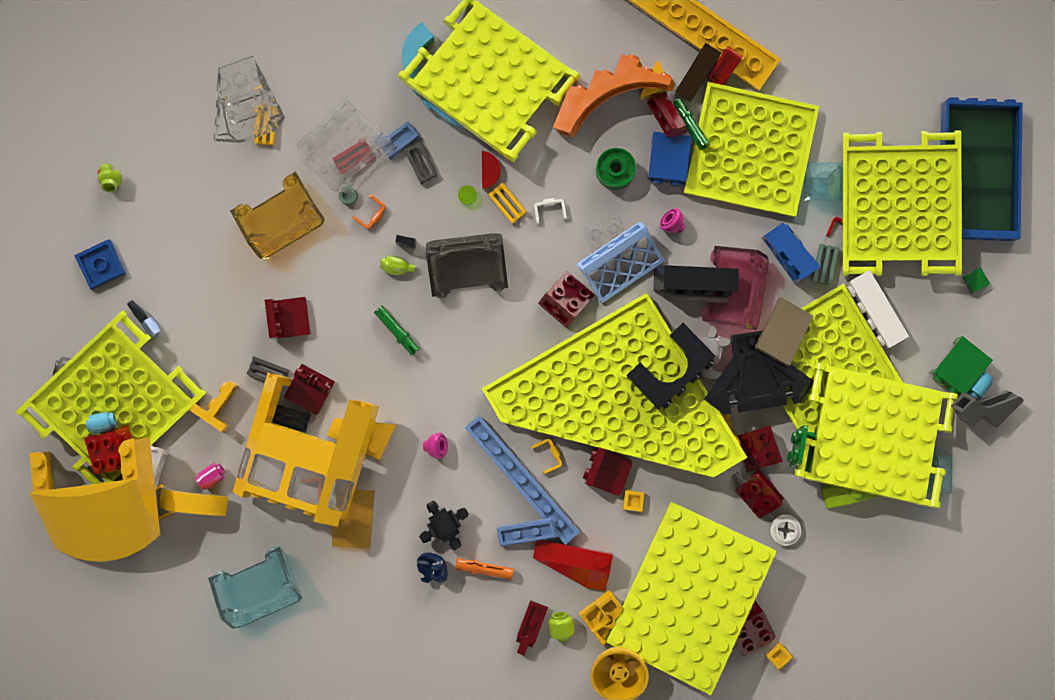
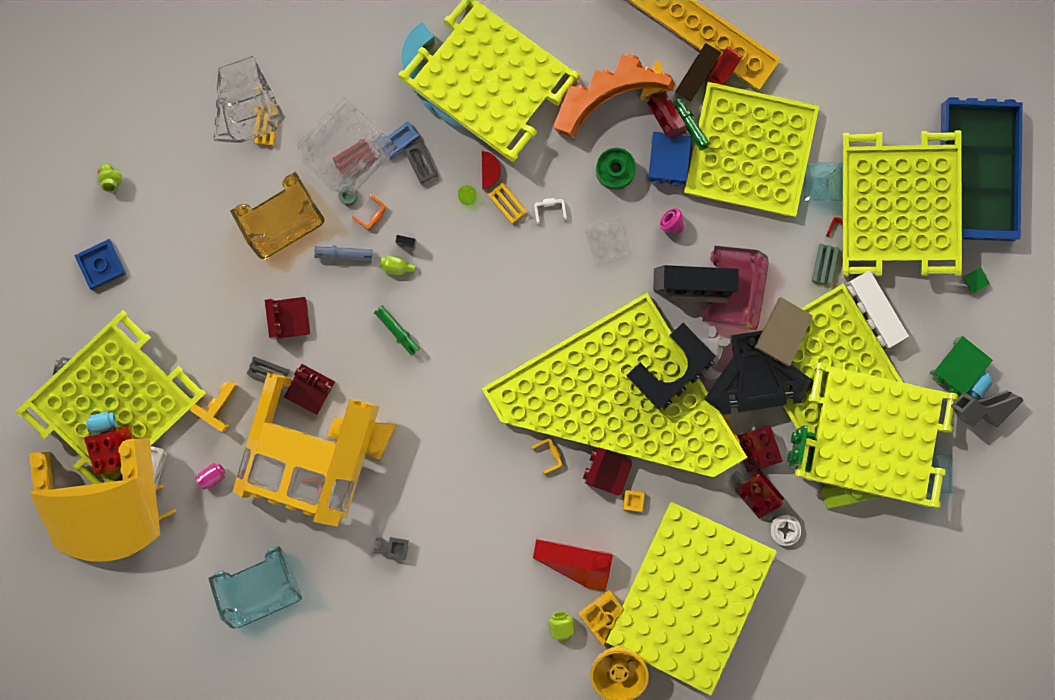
(148, 324): piece -> none
(193, 502): yellow arch -> none
(305, 422): black tile -> none
(343, 253): none -> sand blue pin
(357, 527): clear yellow tile -> none
(395, 547): none -> dark grey plate
(432, 567): dark blue hair -> none
(436, 445): dark pink brick -> none
(444, 525): black piece -> none
(466, 263): clear smoke windscreen -> none
(484, 568): orange pin -> none
(521, 478): medium blue plate -> none
(526, 531): medium blue tile -> none
(530, 626): dark red hinge -> none
(566, 299): dark red bracket -> none
(614, 248): light blue fence -> none
(755, 631): dark red bracket -> none
(779, 656): yellow tile -> none
(790, 253): blue wedge -> none

